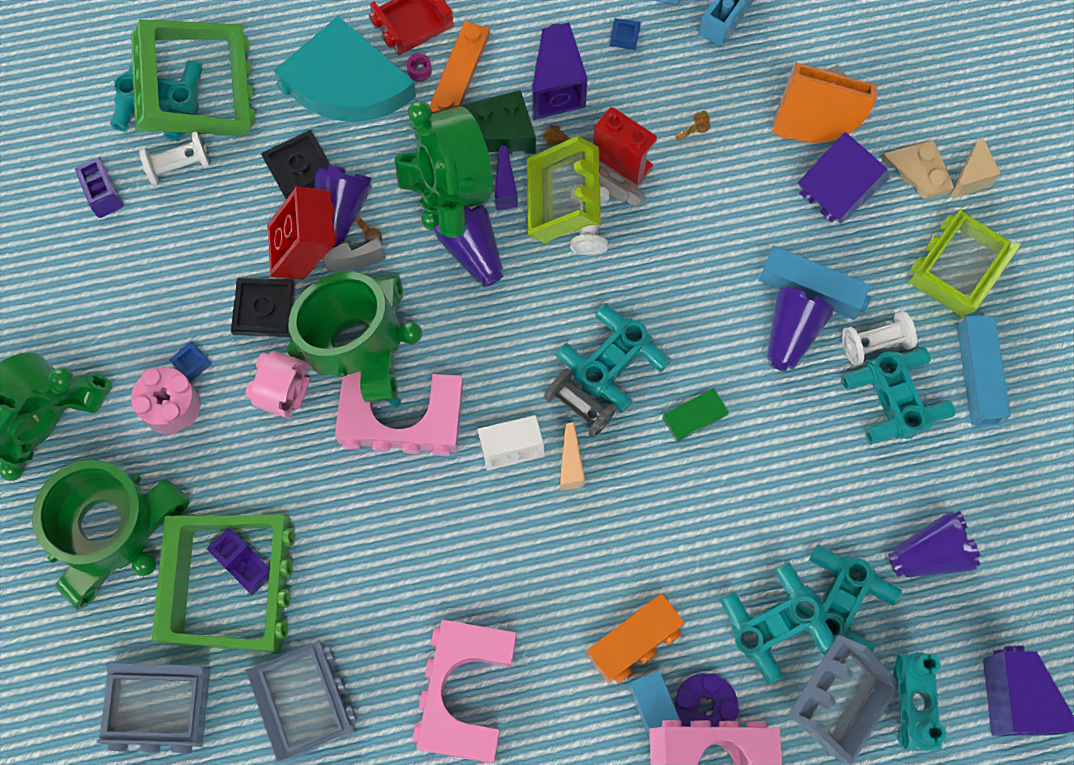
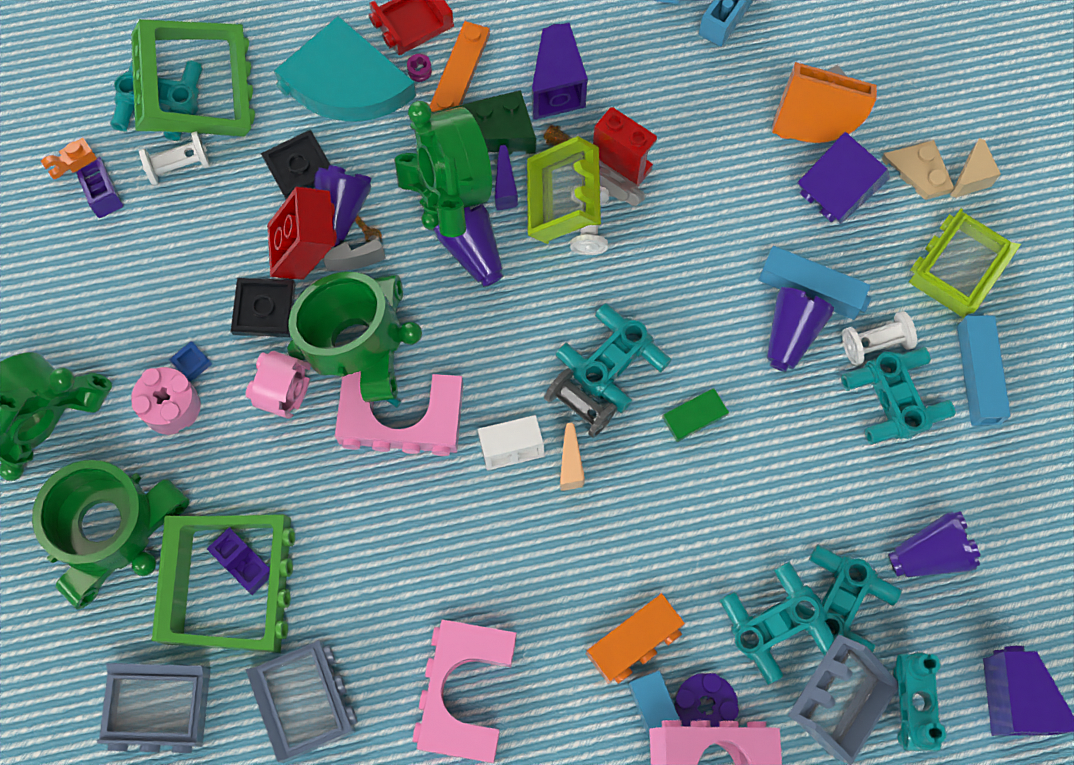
(73, 157): none -> orange plate
(625, 34): blue tile -> none
(702, 125): clear orange hand -> none

